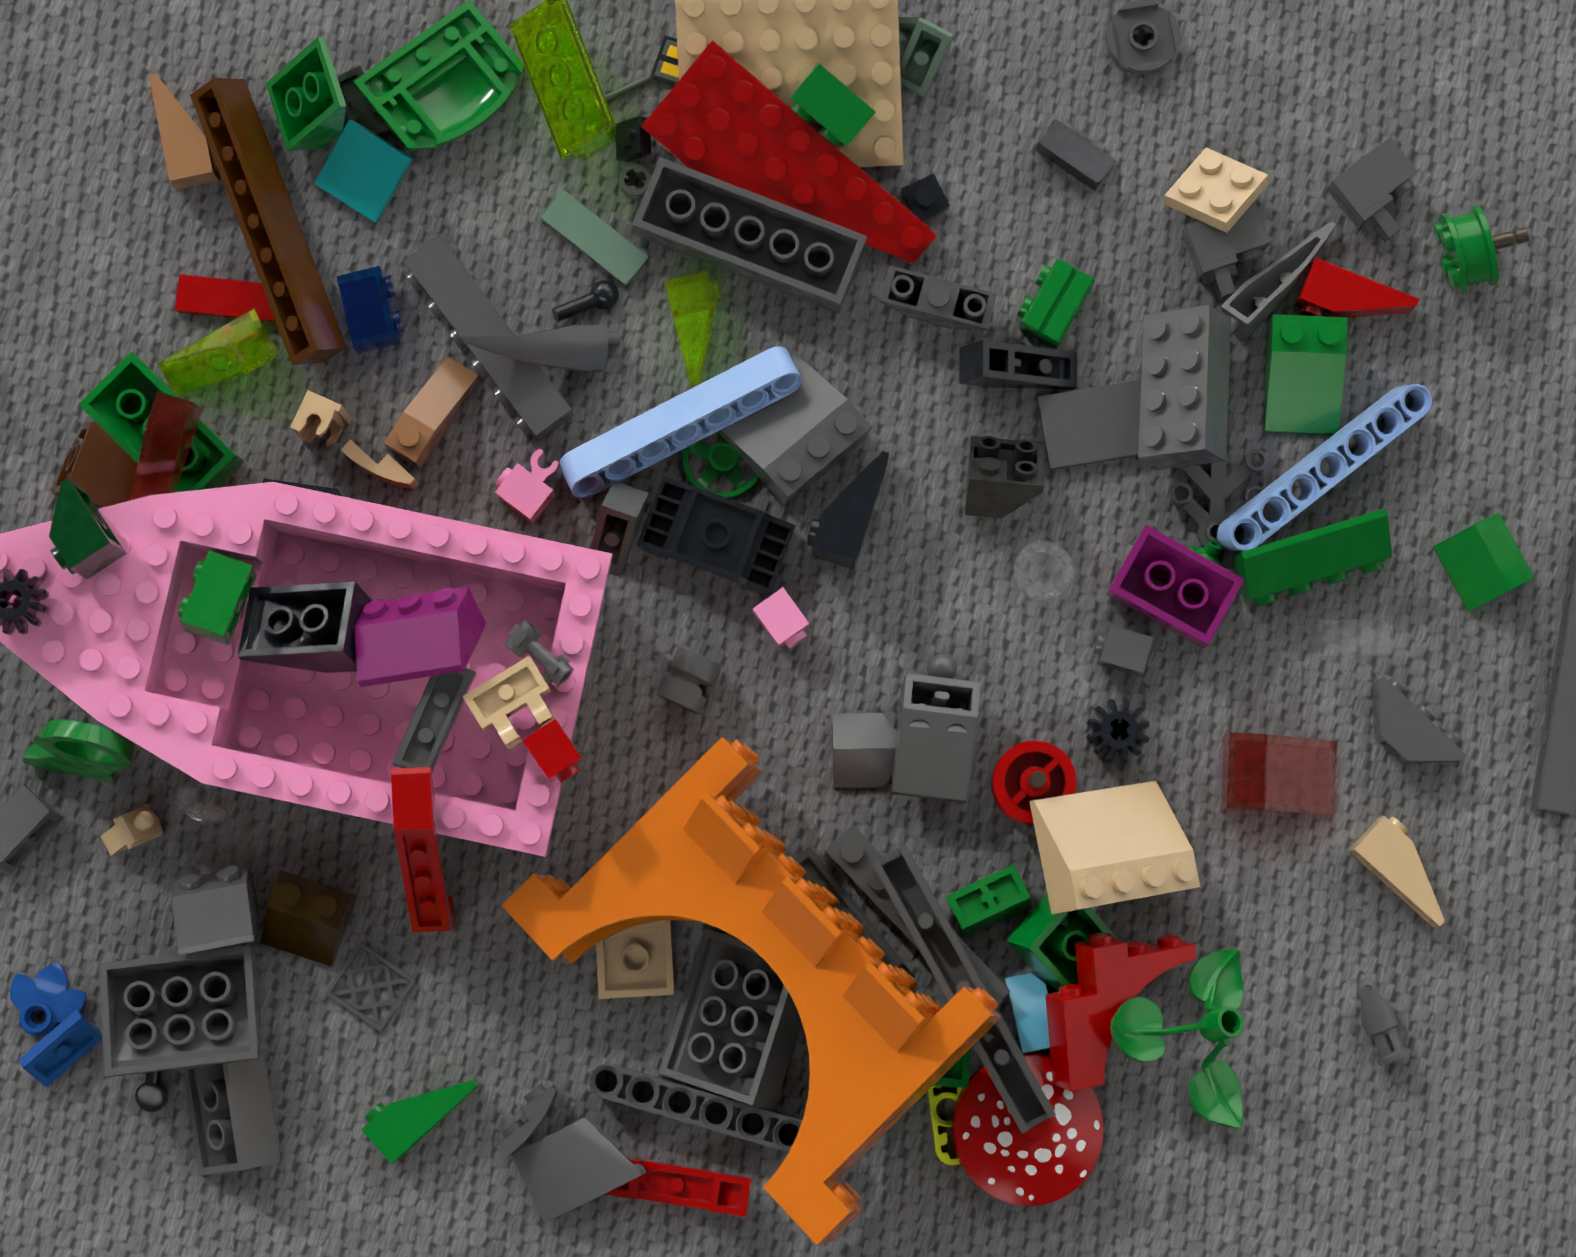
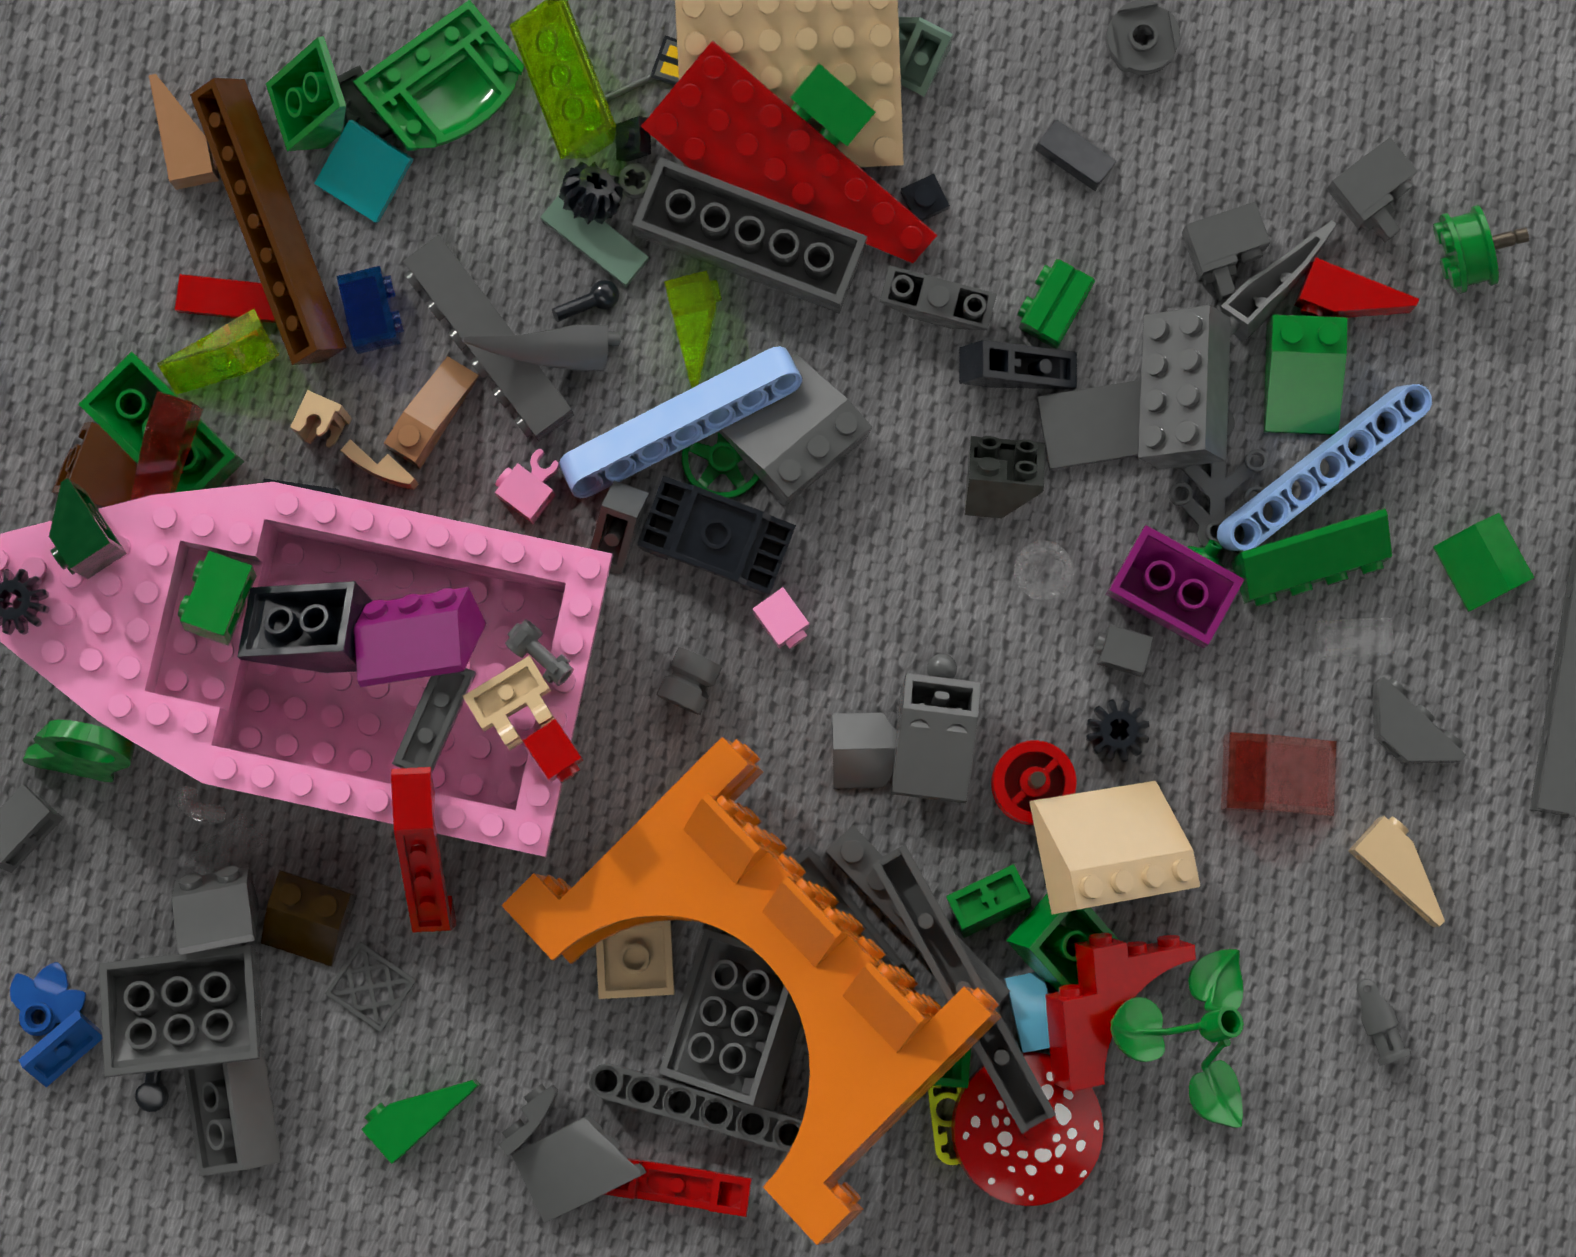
(132, 830): tan piece -> none
(591, 192): none -> black gear
(845, 521): black slope -> none
(1216, 190): tan plate -> none

